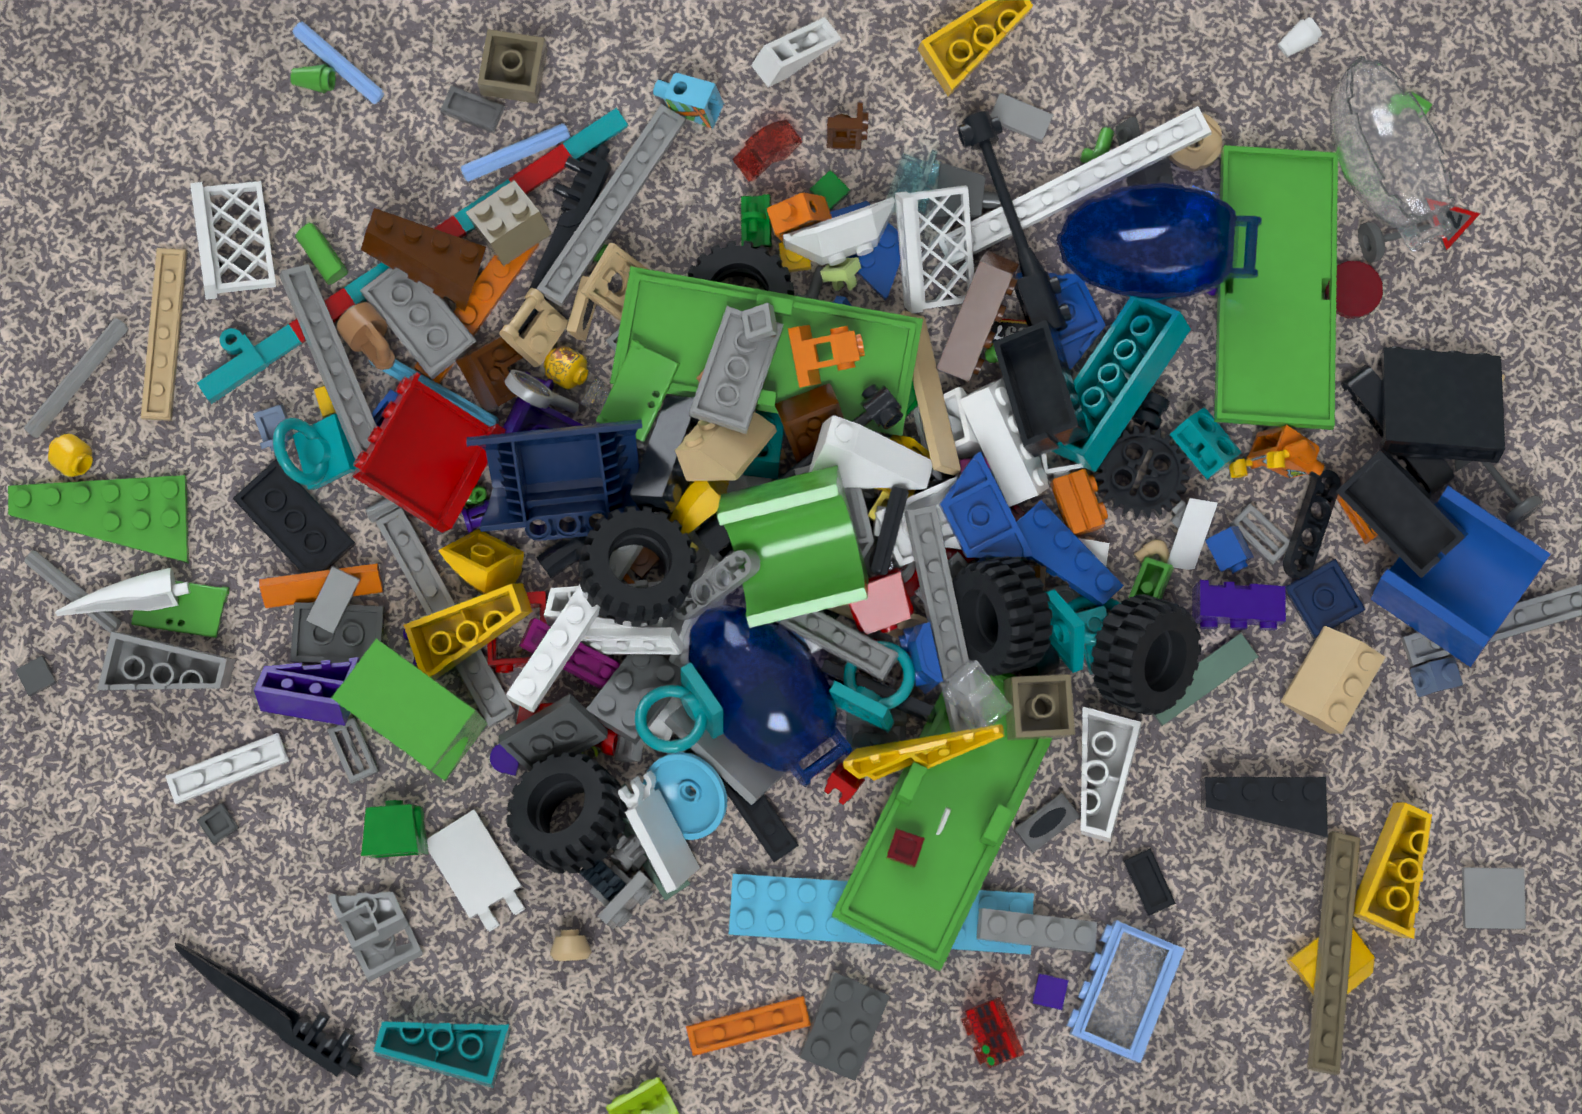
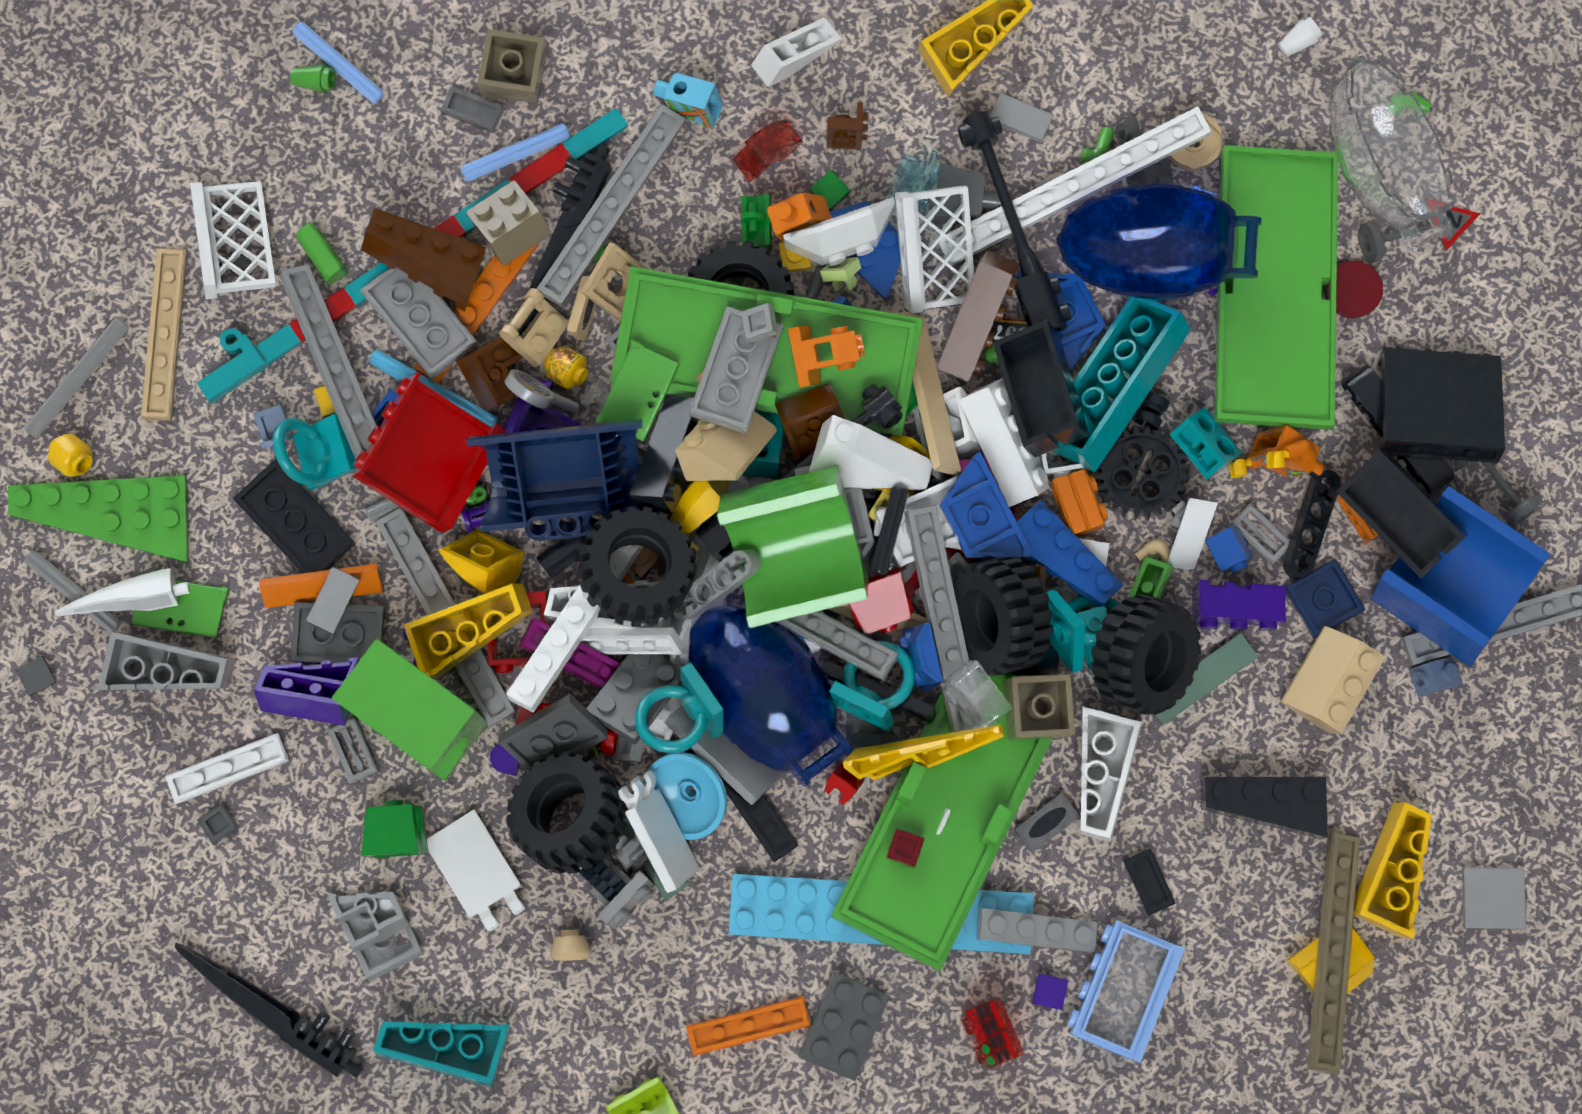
(364, 331): medium nougat piece -> none

